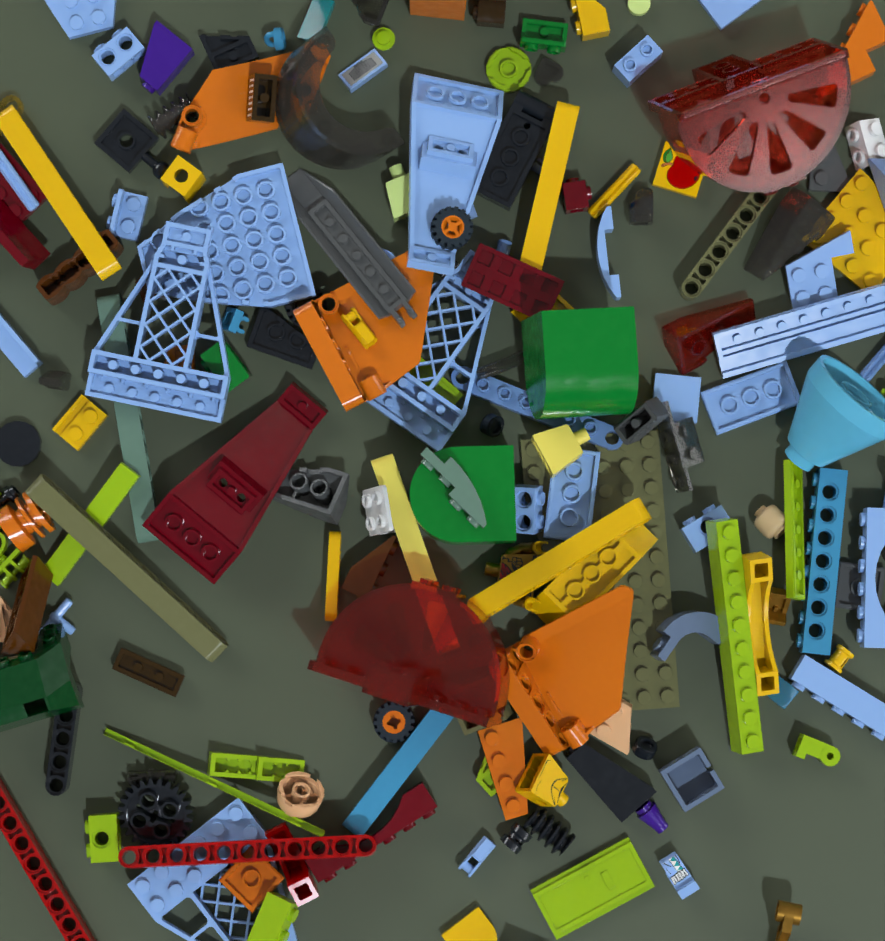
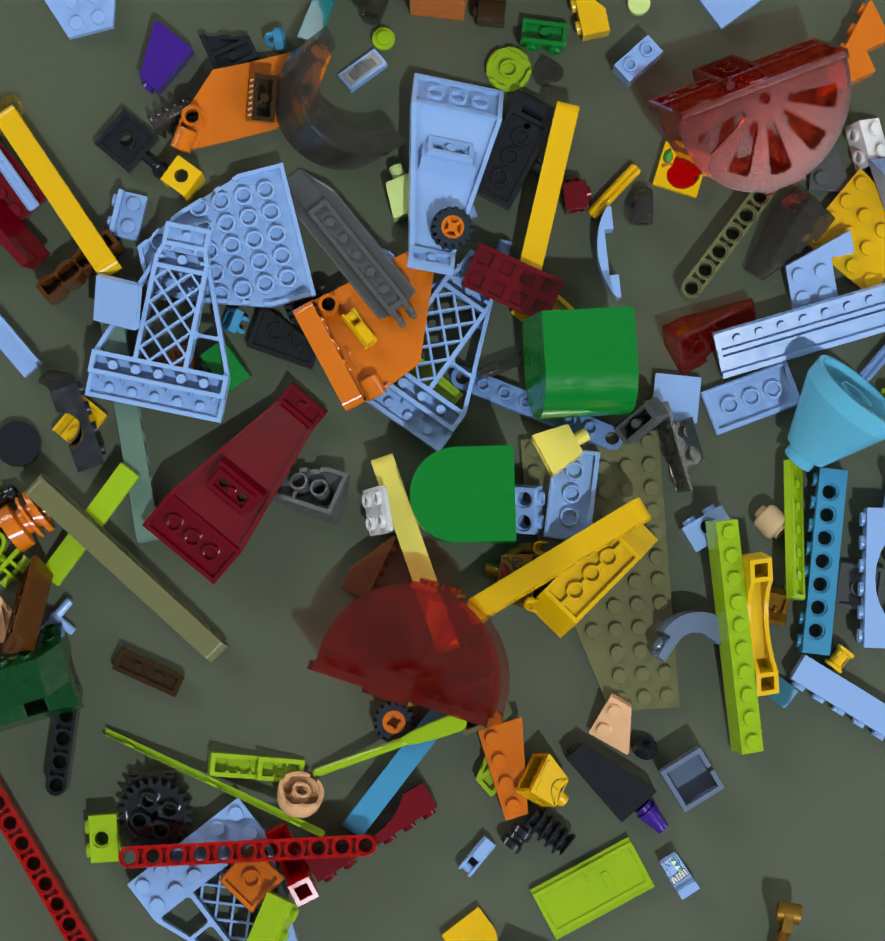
(67, 399): none -> black arch
(117, 301): none -> light blue tile
(123, 58): light blue brick -> none
(333, 573): yellow beam -> none
(433, 730): none -> lime piece
(464, 494): sand green slope -> none
(492, 425): black tile -> none
(573, 672): orange panel -> none
(823, 752): lime leg -> none

